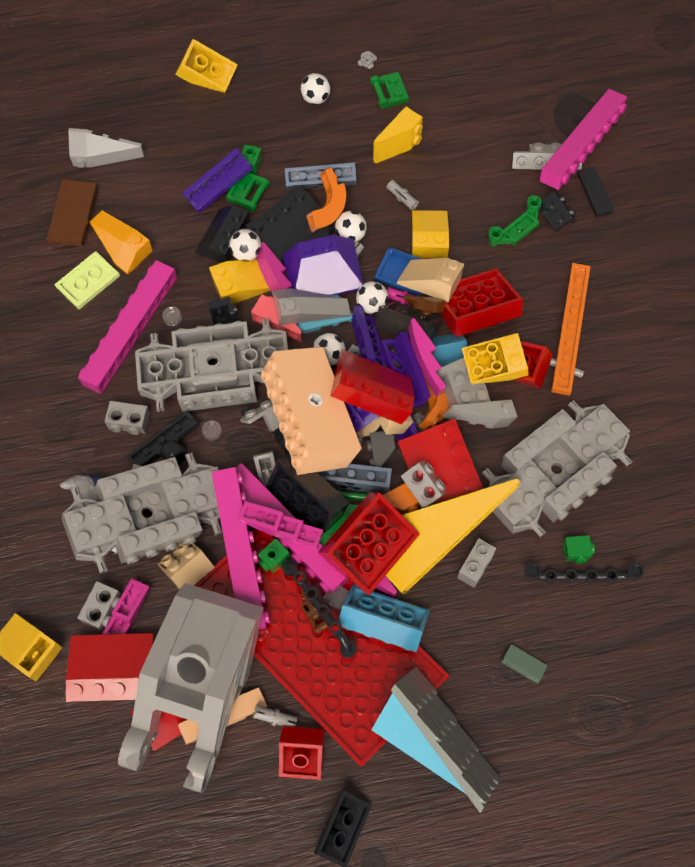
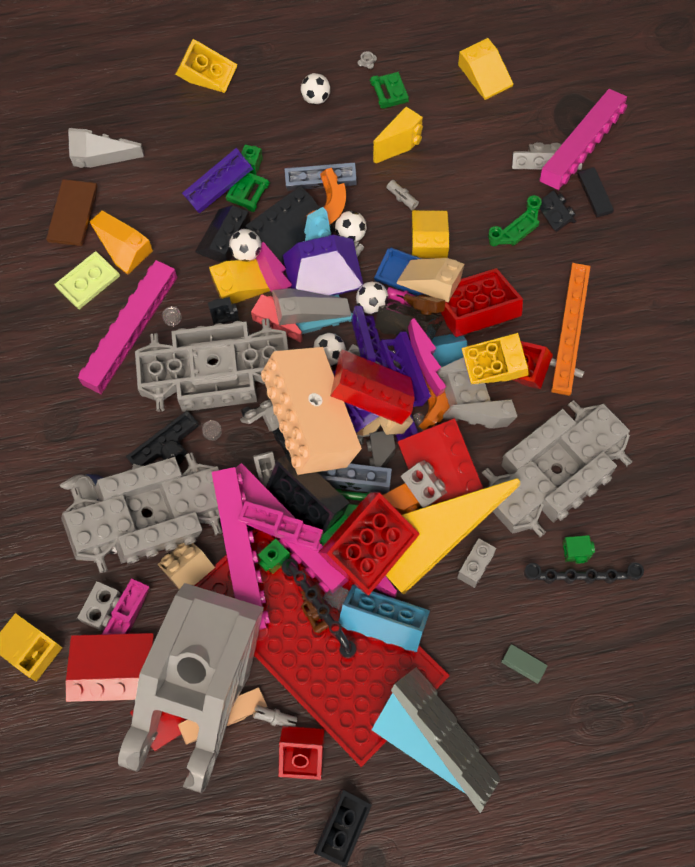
(129, 413): light grey brick -> none
(317, 225): none -> medium azure wing
(485, 68): none -> yellow slope

